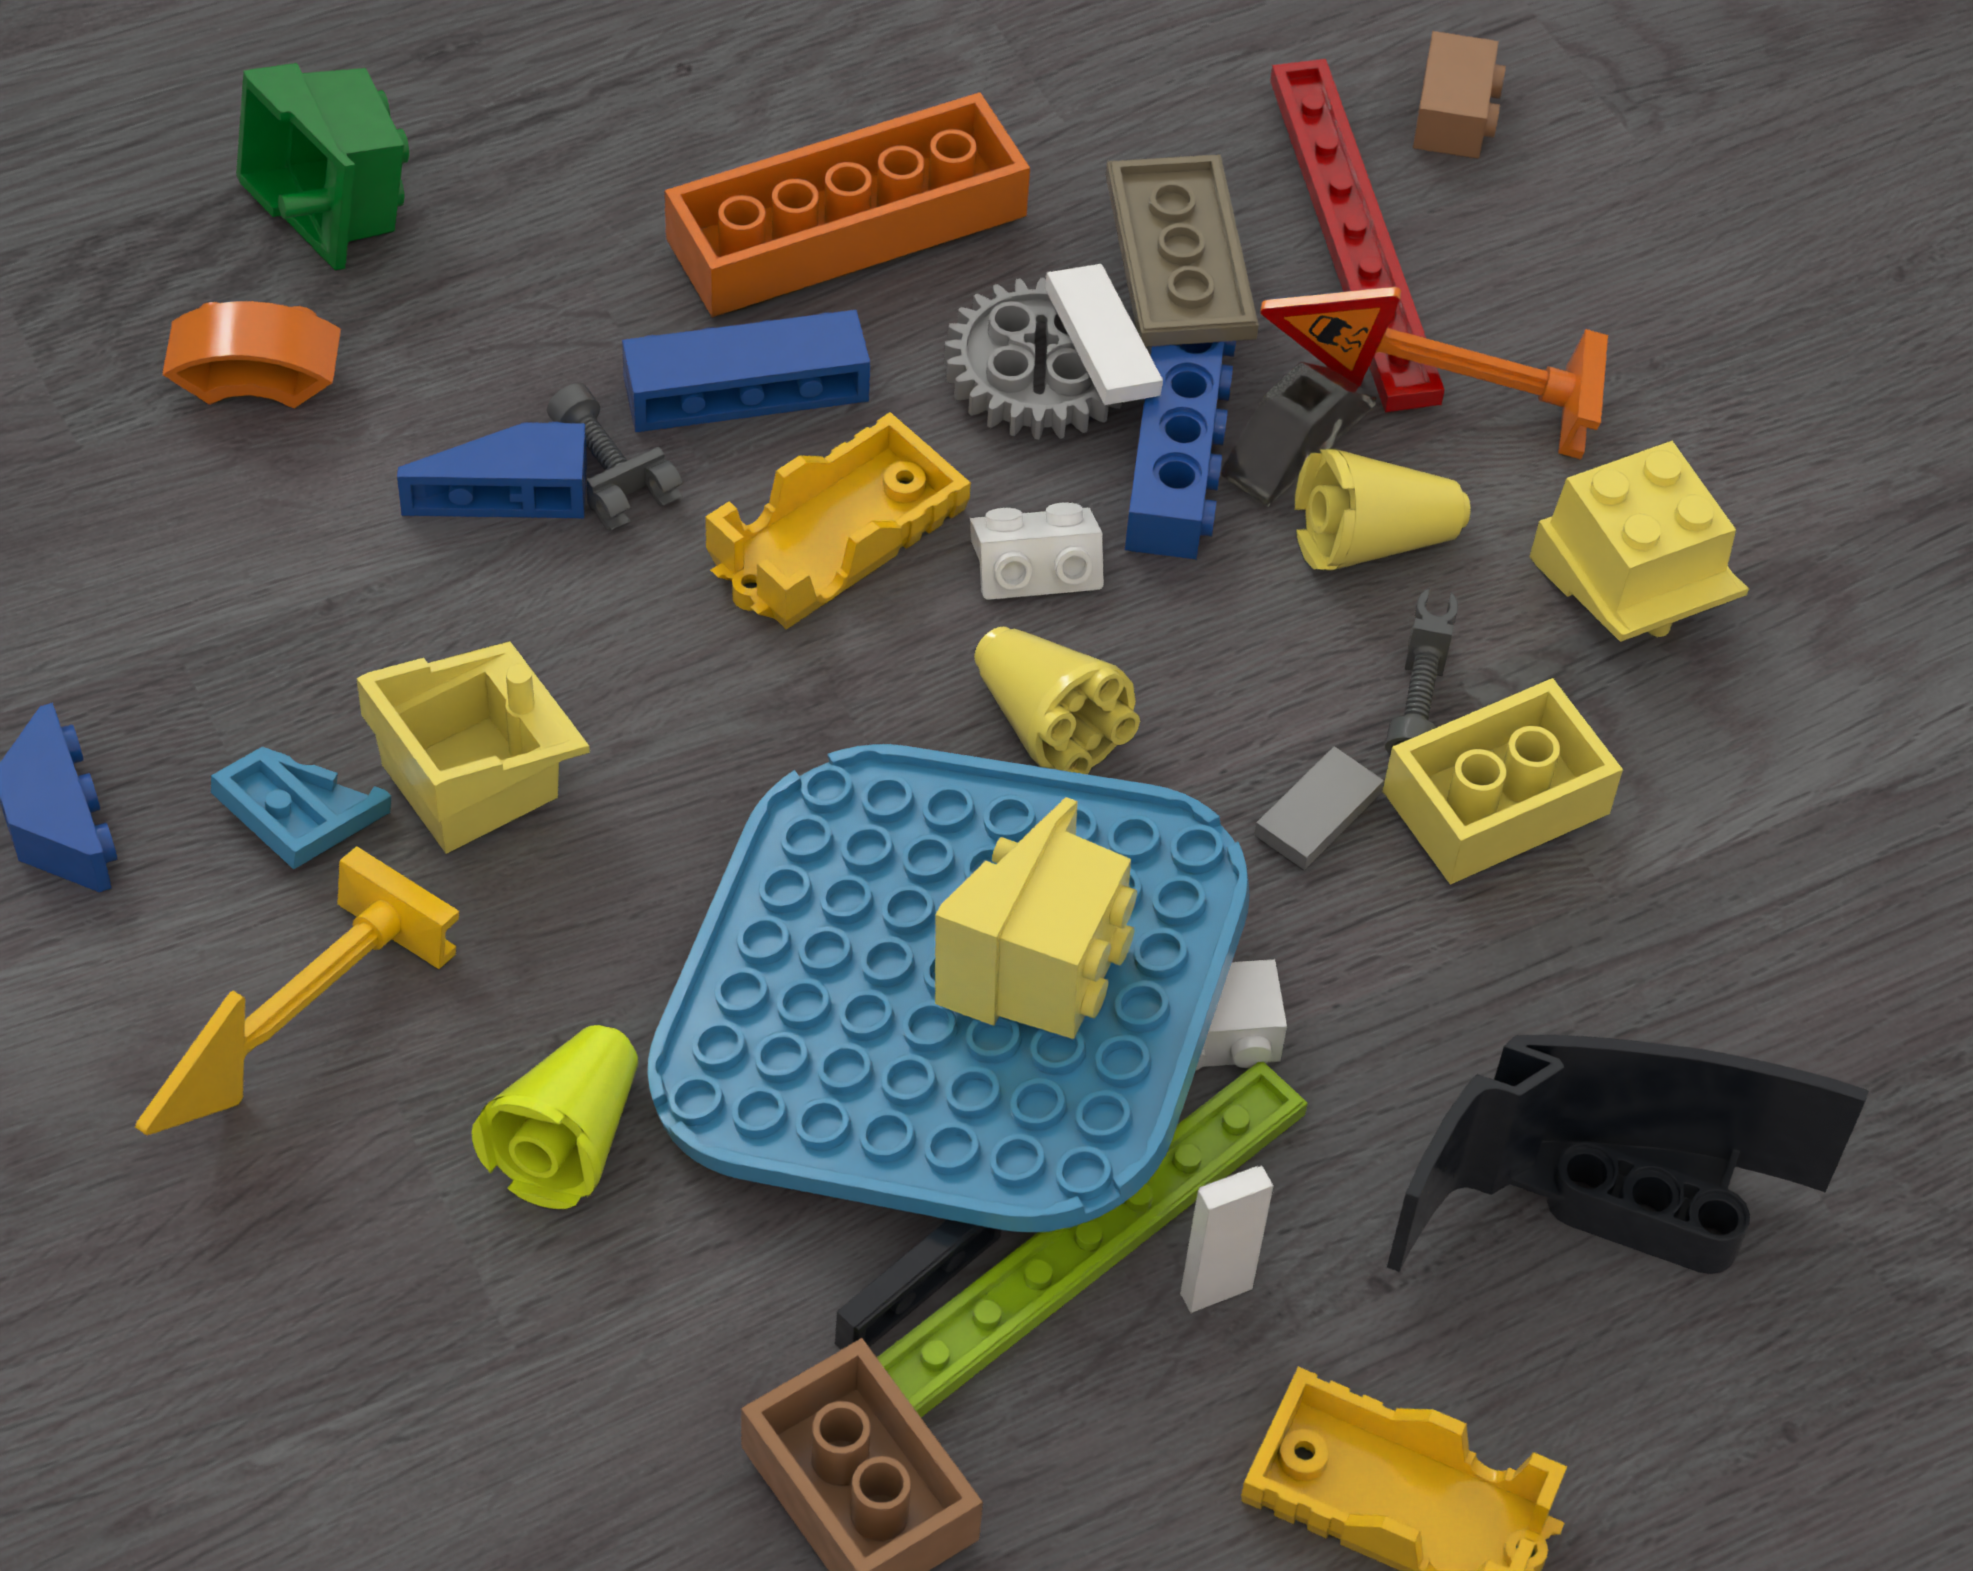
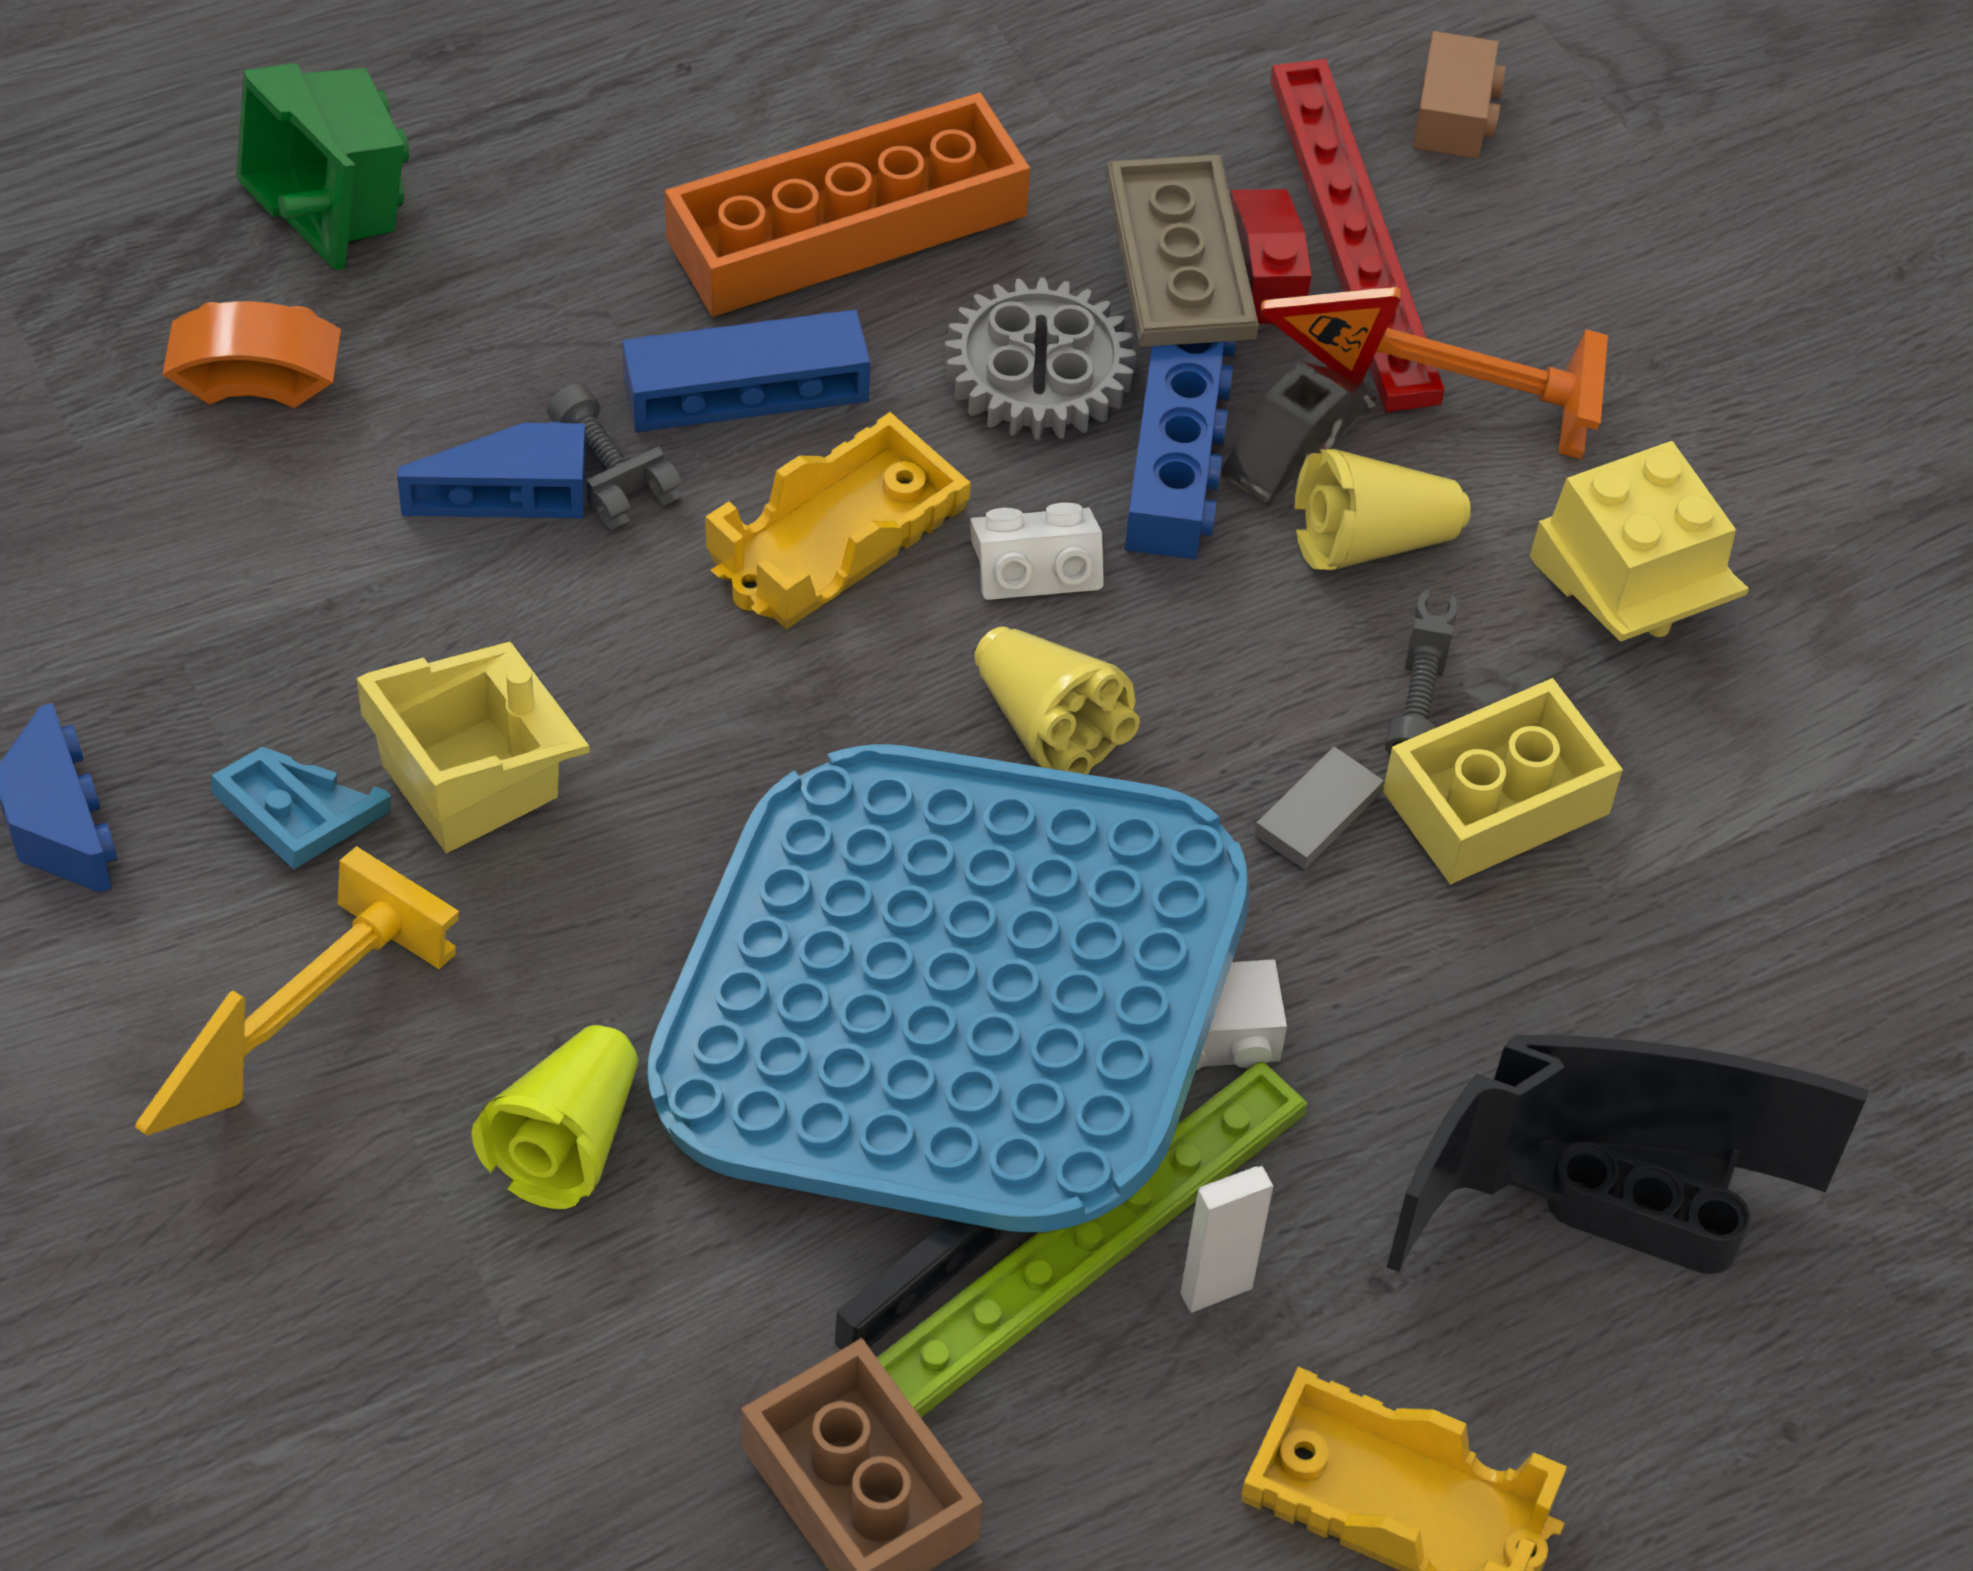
(1036, 929): light yellow piece -> none
(1103, 334): white tile -> none
(1271, 245): none -> red slope

